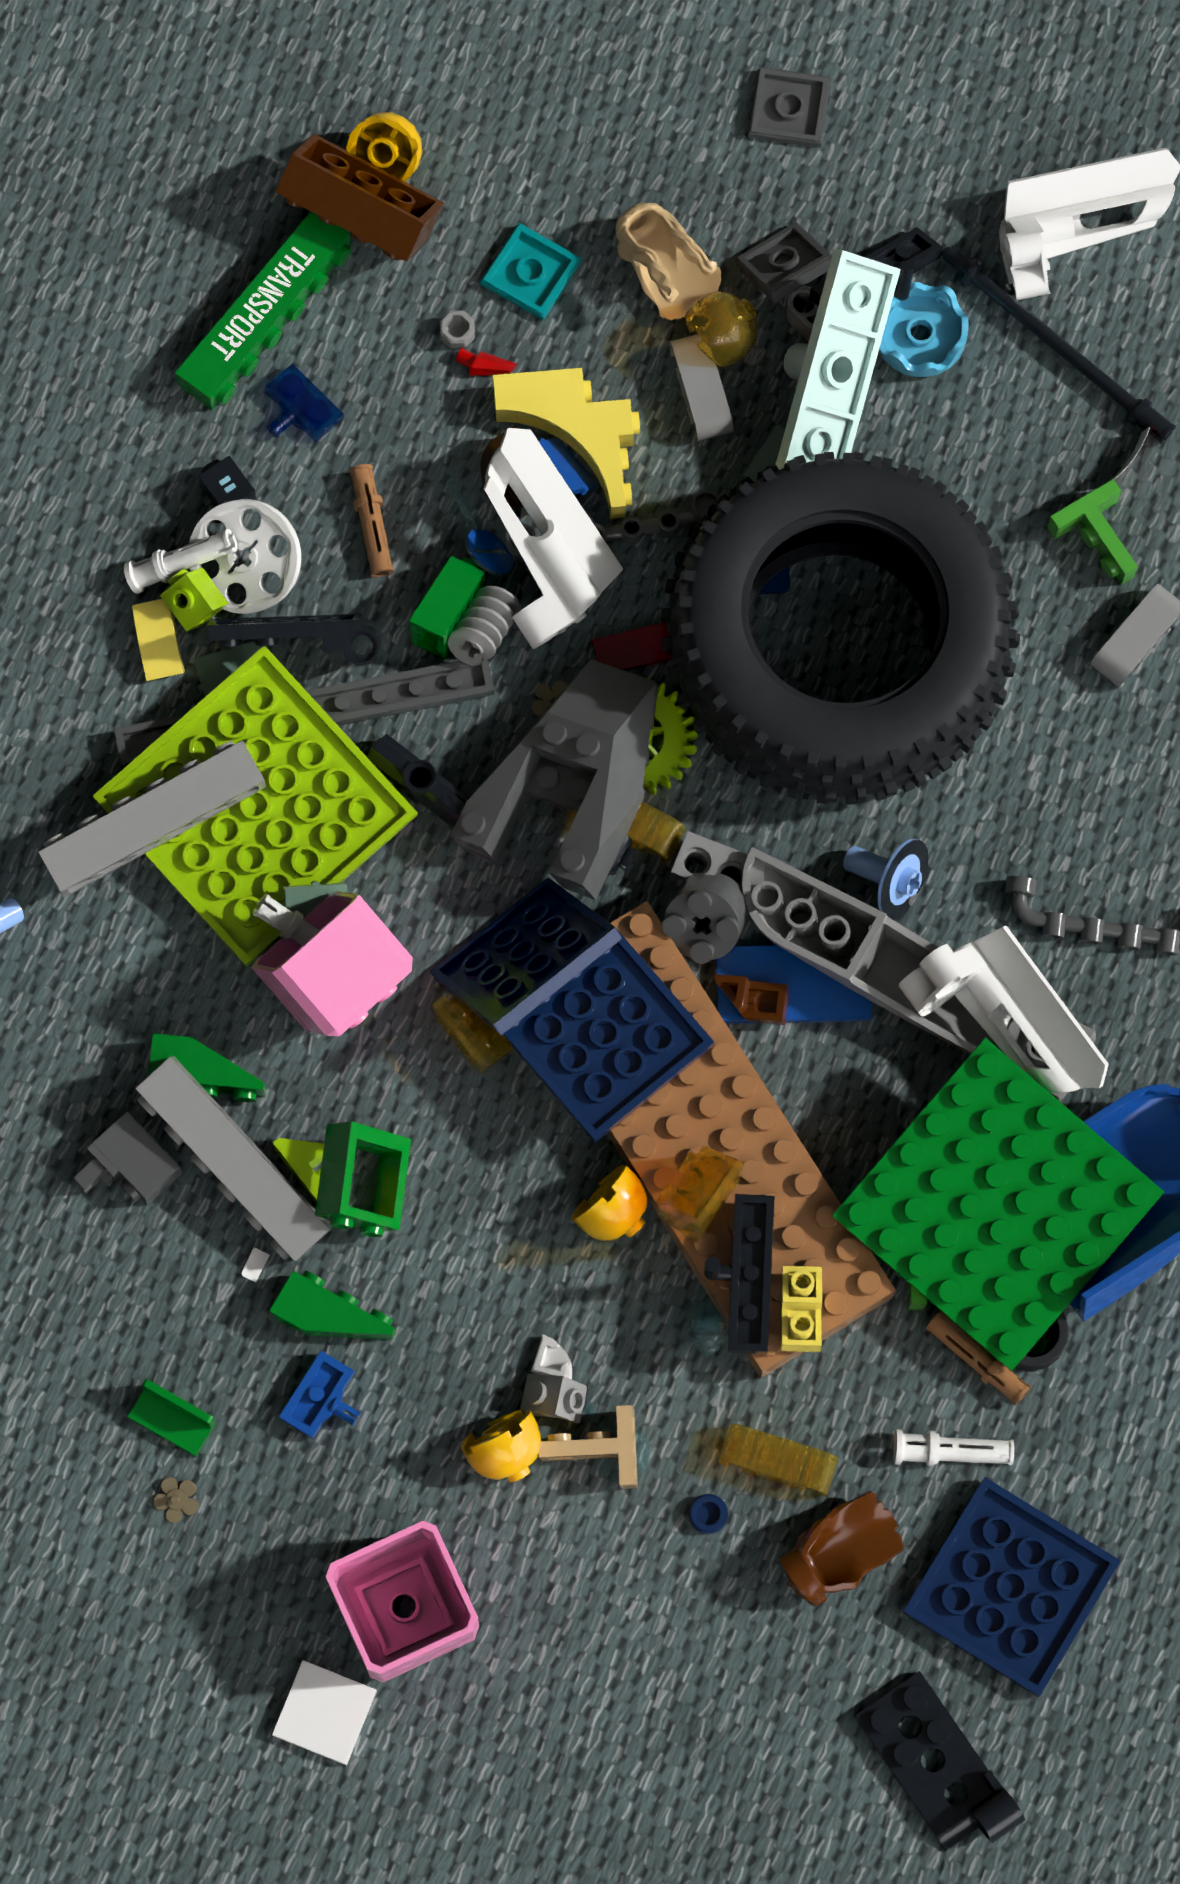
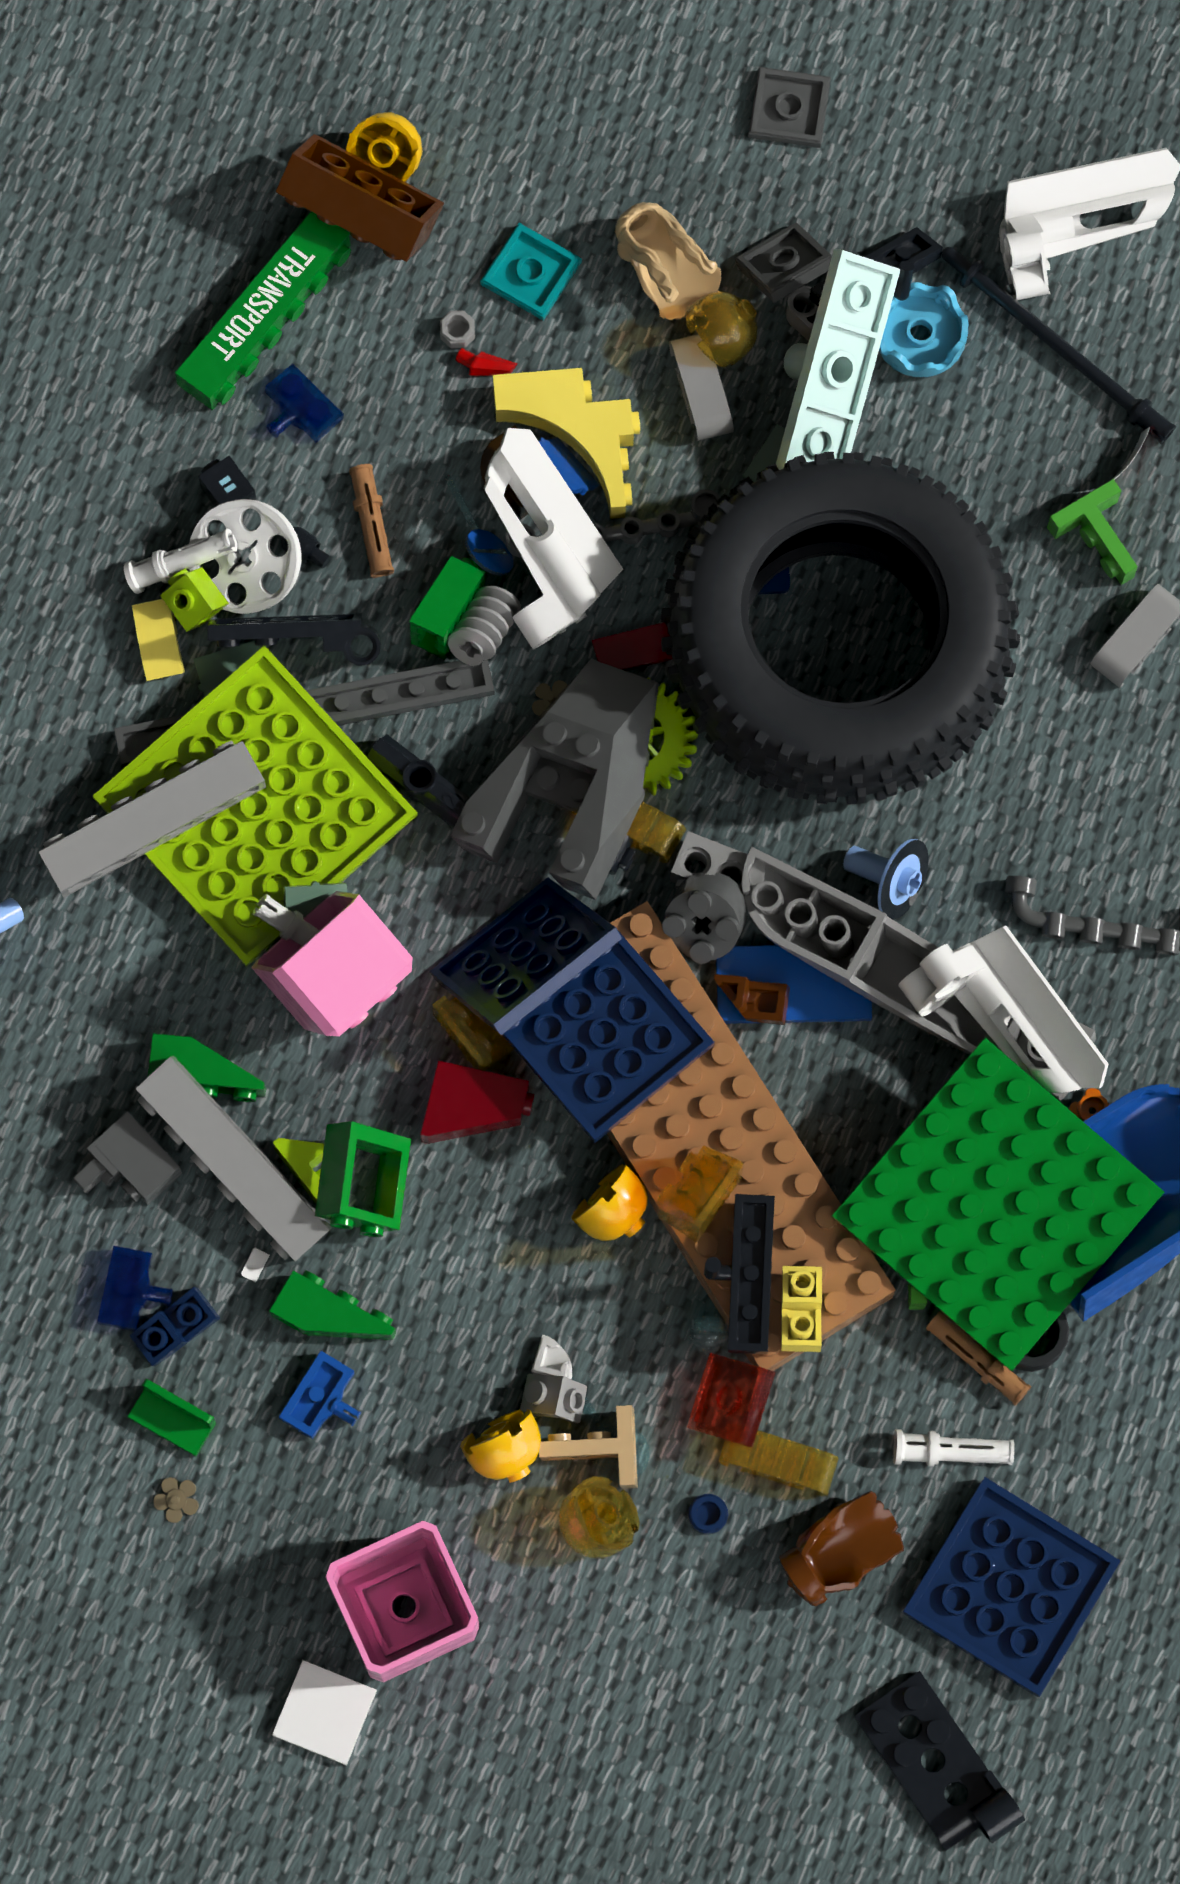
(129, 1289): none -> clear blue plate
(174, 1327): none -> dark blue slope
(309, 548): none -> black cylinder
(473, 1102): none -> dark red slope
(598, 1518): none -> clear yellow cylinder
(731, 1400): none -> clear red tile
(1092, 1099): none -> orange plate

